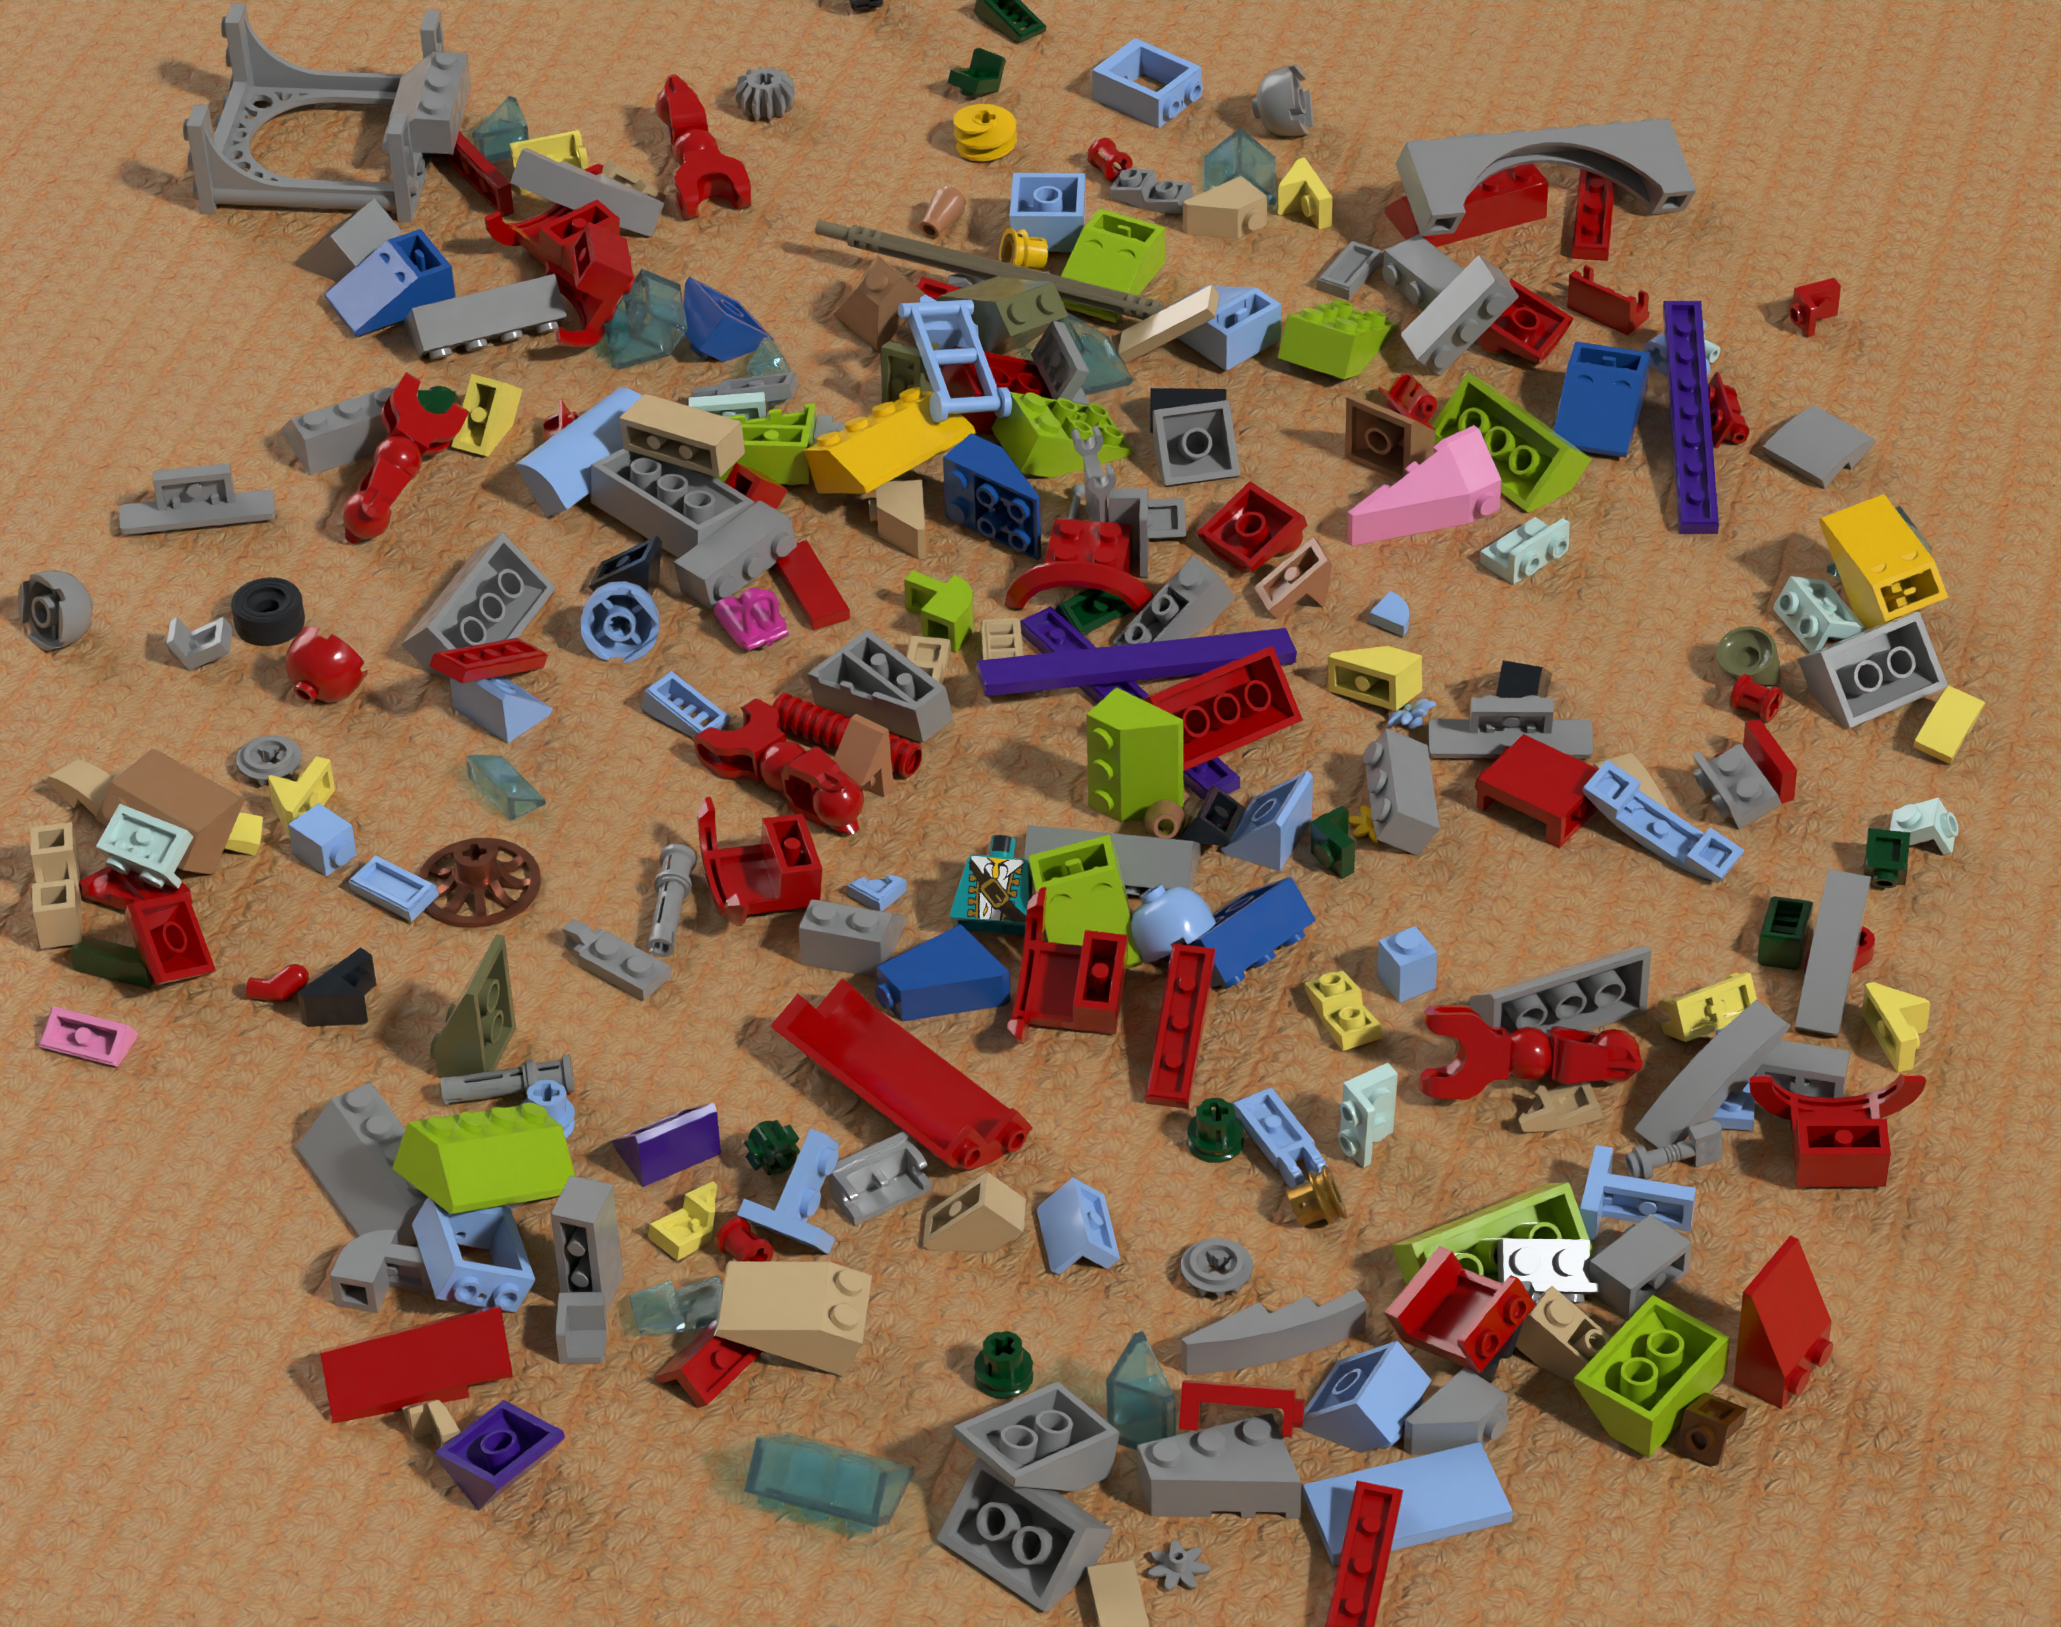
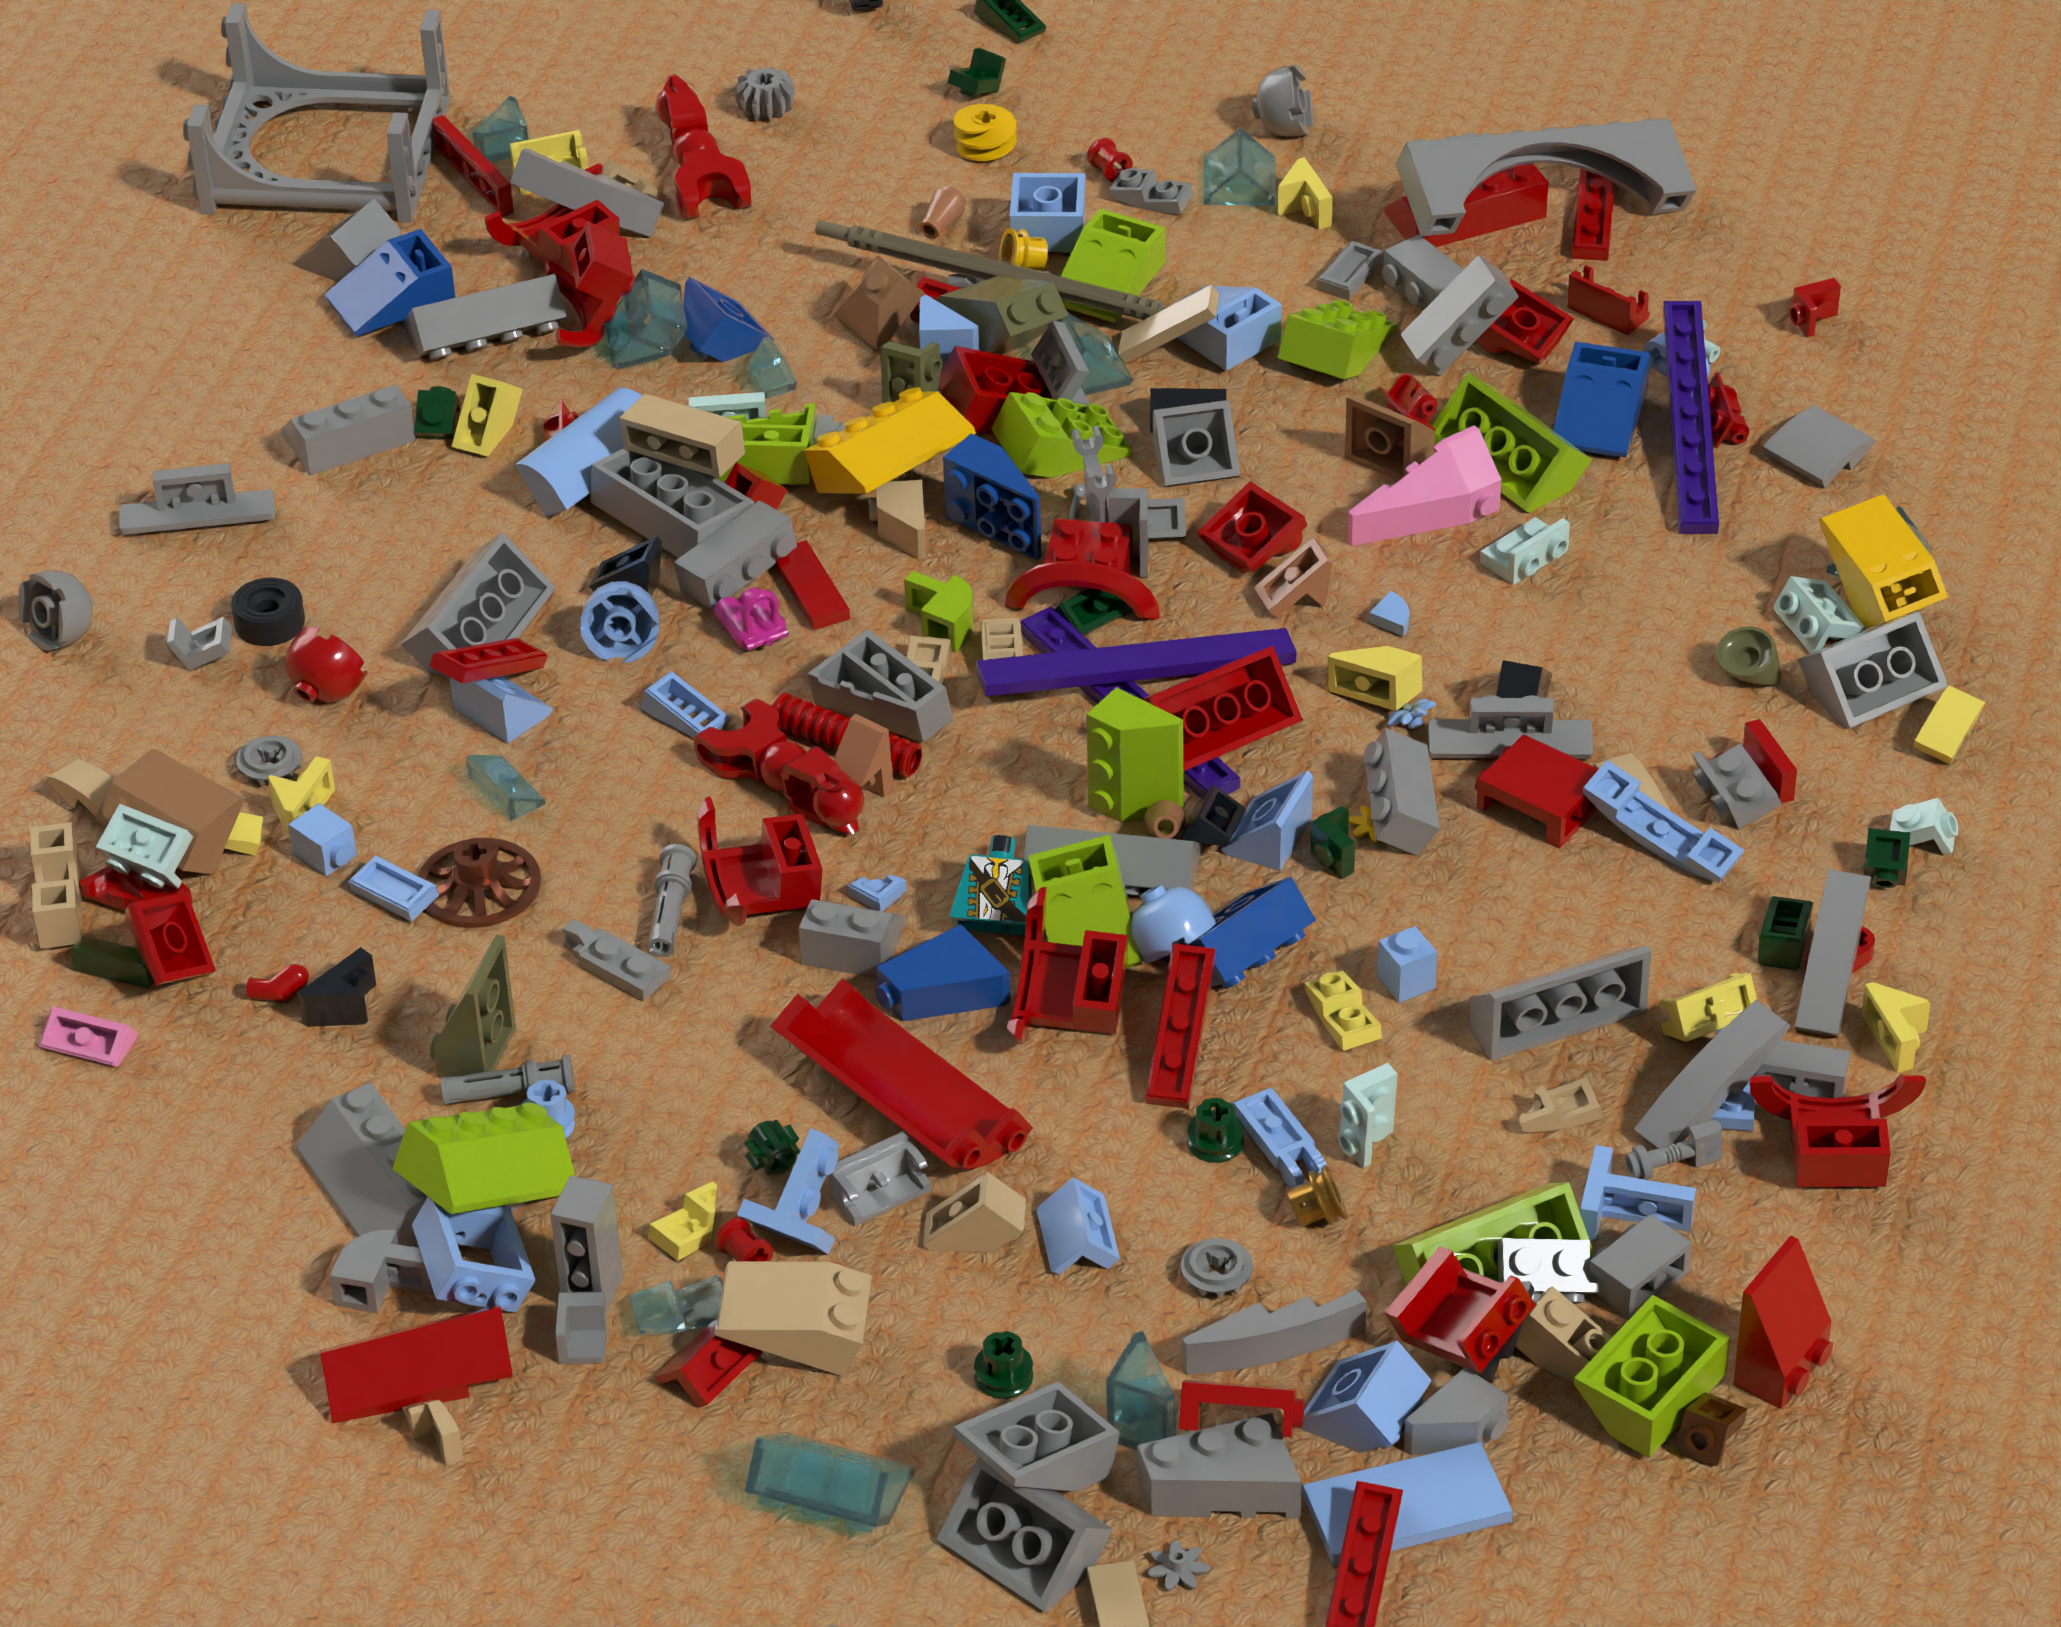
(398, 458): red piece -> none
(435, 101): light grey slope -> none
(497, 1451): dark purple slope -> none
(671, 1144): dark purple slope -> none
(777, 387): light grey hinge -> none
(940, 403): light blue piece -> none
(1115, 86): light blue window -> none
(1181, 607): light grey slope -> none
(1226, 210): tan slope -> none
(1525, 1054): red piece -> none
(1756, 697): red bush -> none

